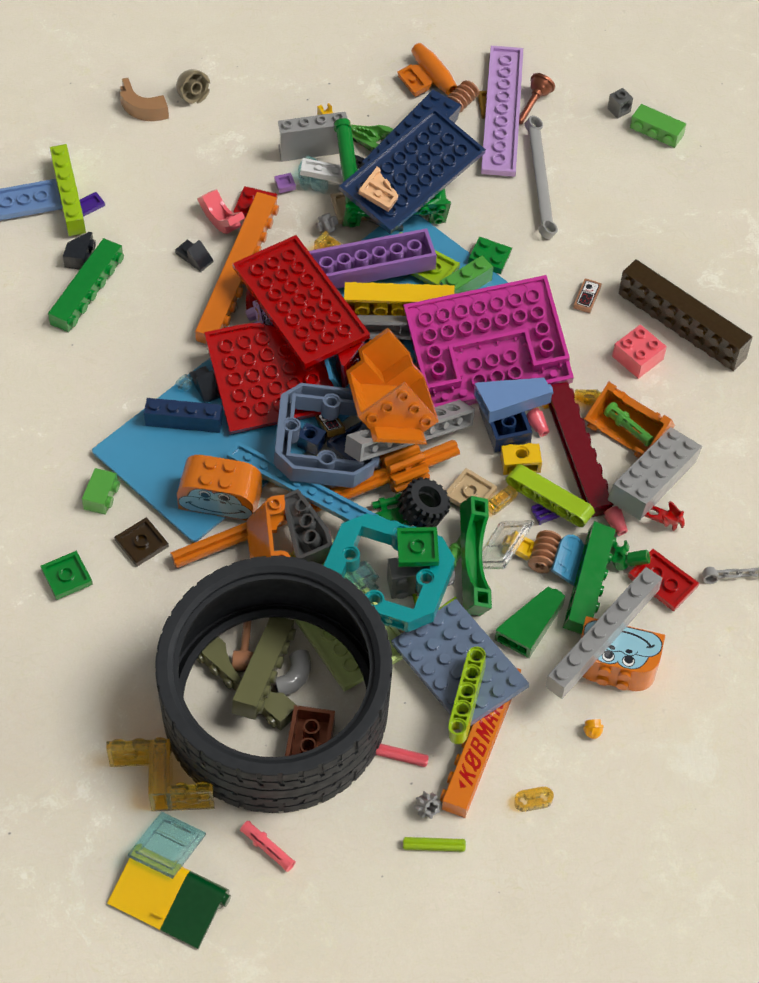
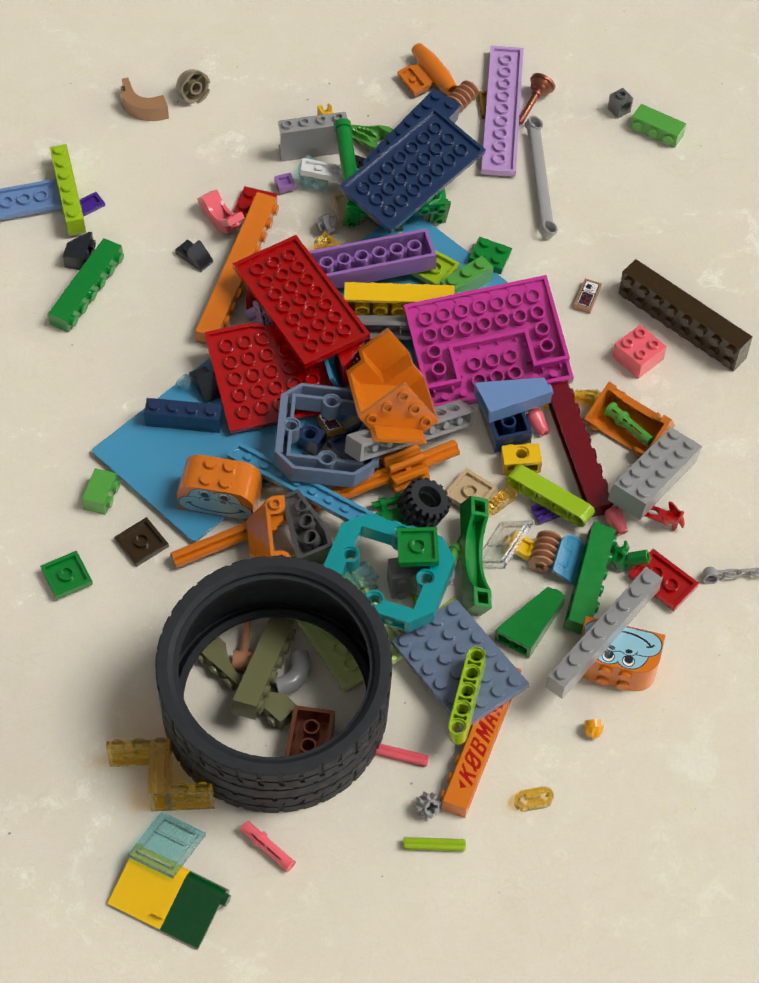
(379, 190): light nougat wing -> none

